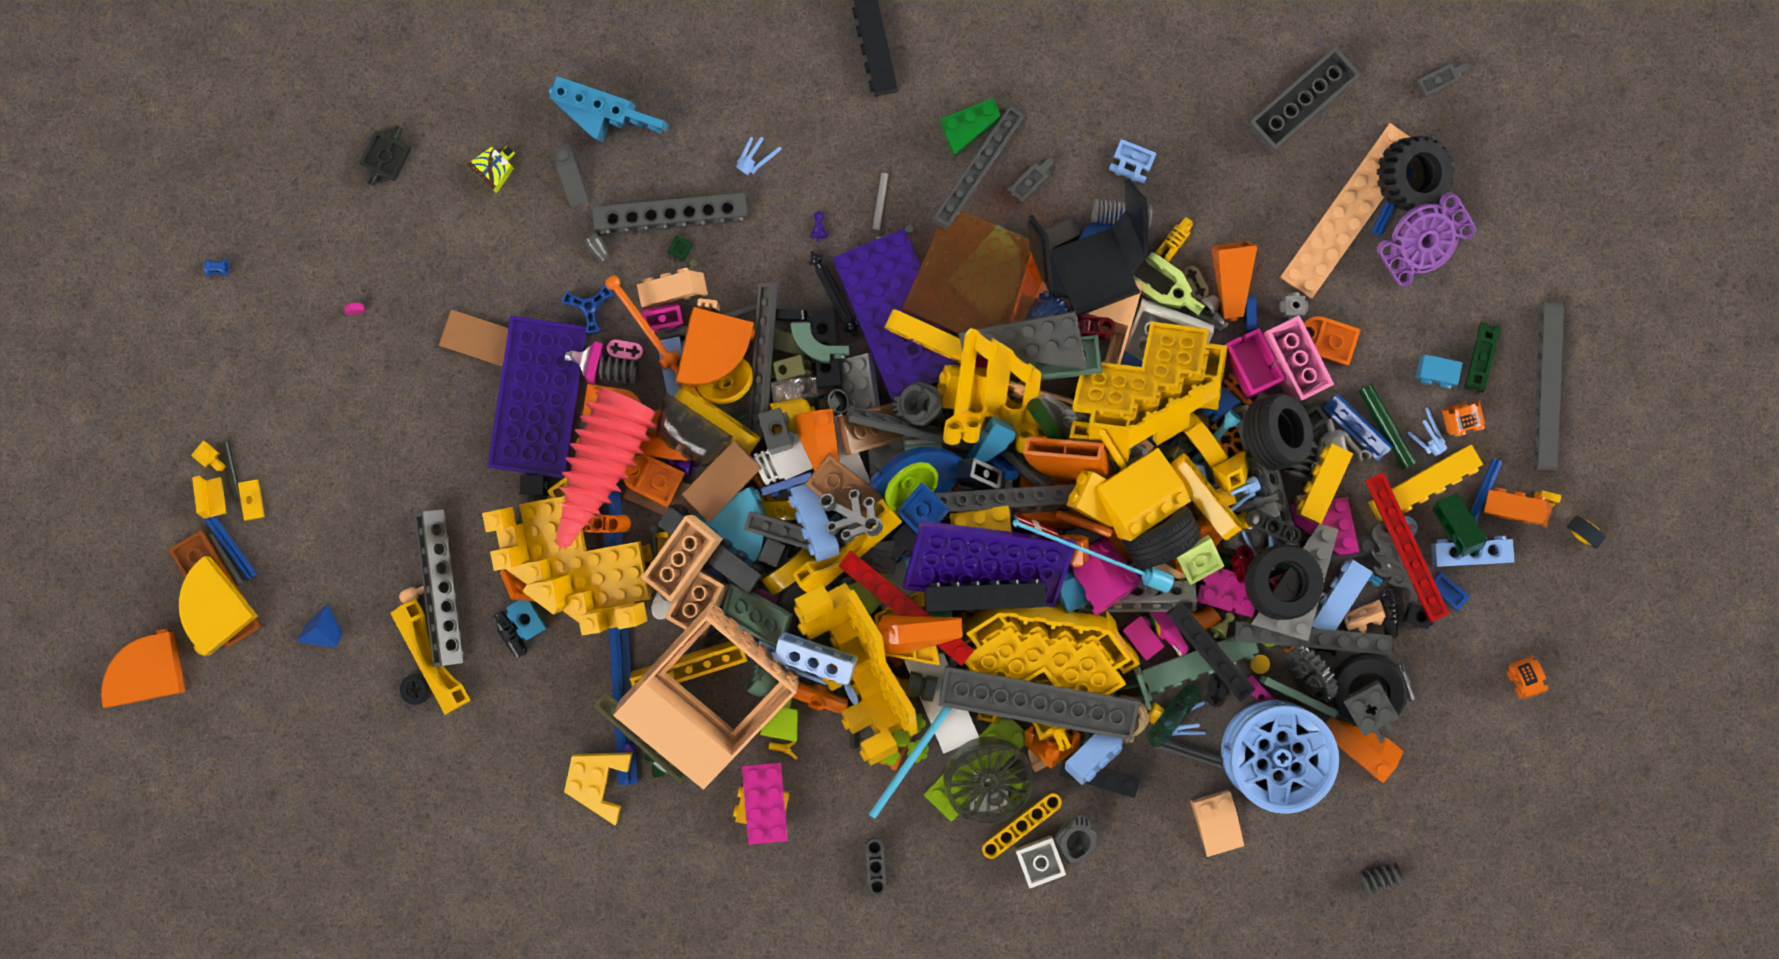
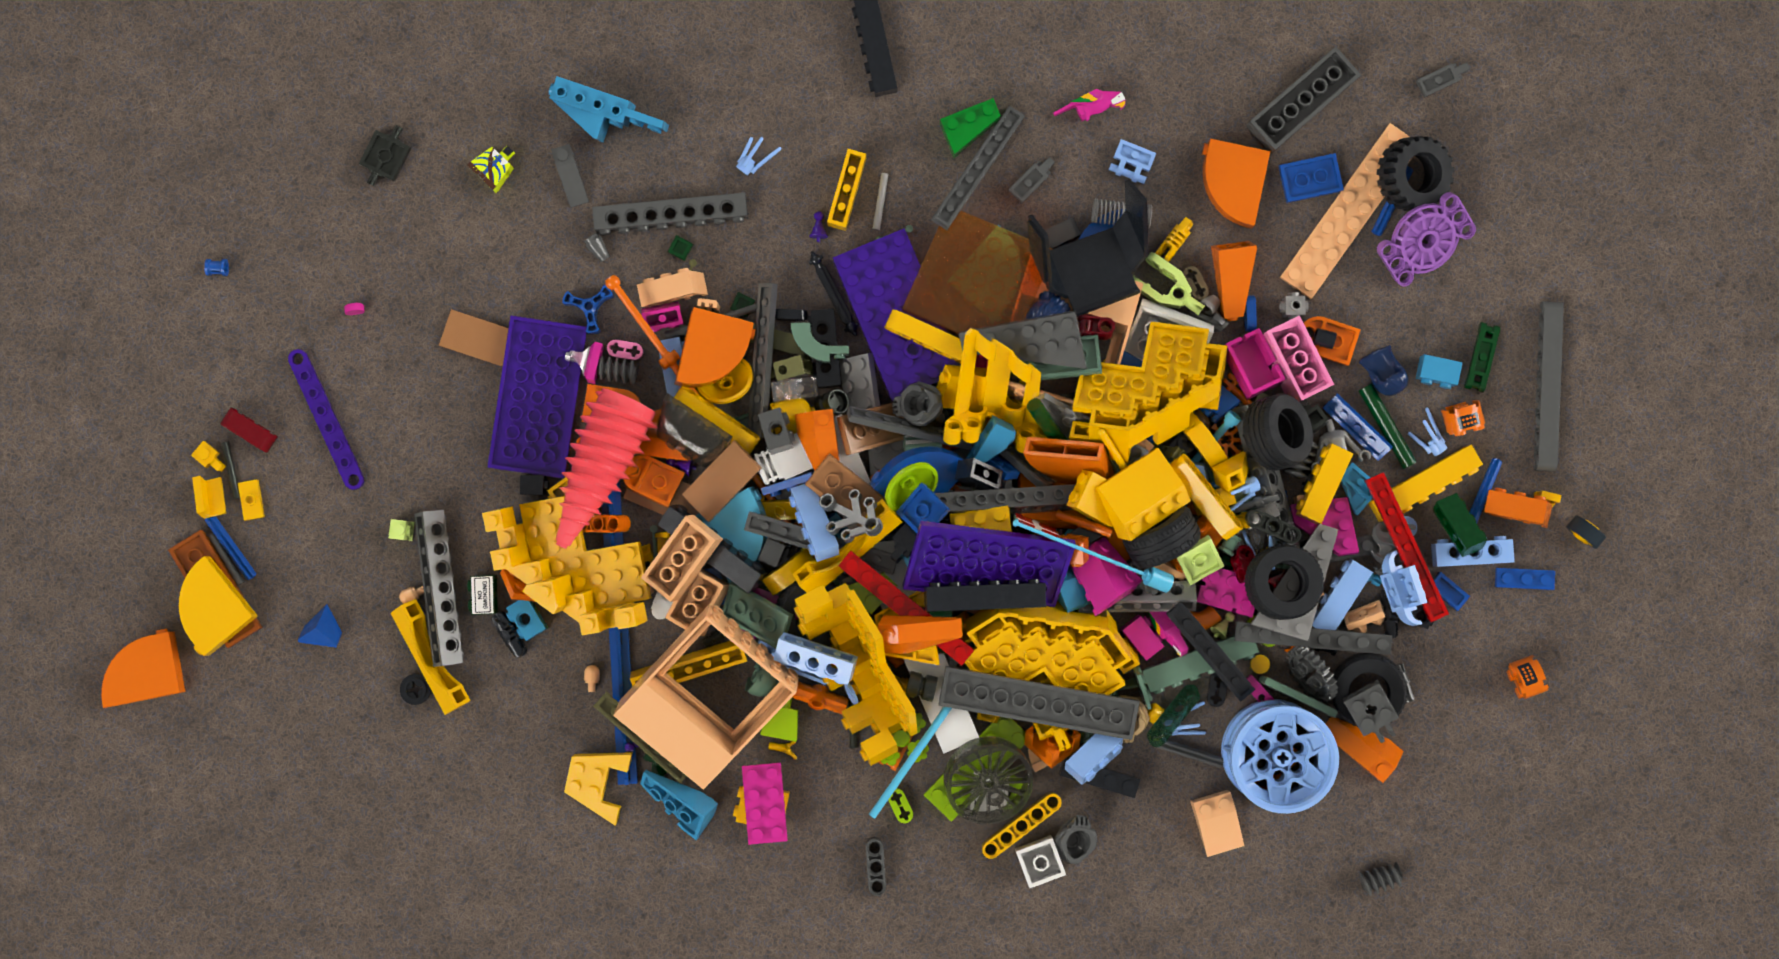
(248, 430): none -> dark red beam
(326, 419): none -> dark purple plate
(401, 530): none -> yellowish green brick
(483, 595): none -> brick
(592, 676): none -> light nougat cylinder
(689, 805): none -> dark azure wedge
(741, 301): none -> dark green tile
(846, 189): none -> yellow brick
(904, 802): none -> lime beam
(1094, 103): none -> dark pink animal
(1229, 545): none -> sand green bush
(1234, 179): none -> orange brick
(1311, 178): none -> blue plate
(1324, 338): none -> black beam
(1356, 488): none -> dark azure wing
(1385, 371): none -> dark blue piece
(1402, 589): none -> light blue plate
(1525, 578): none -> blue plate

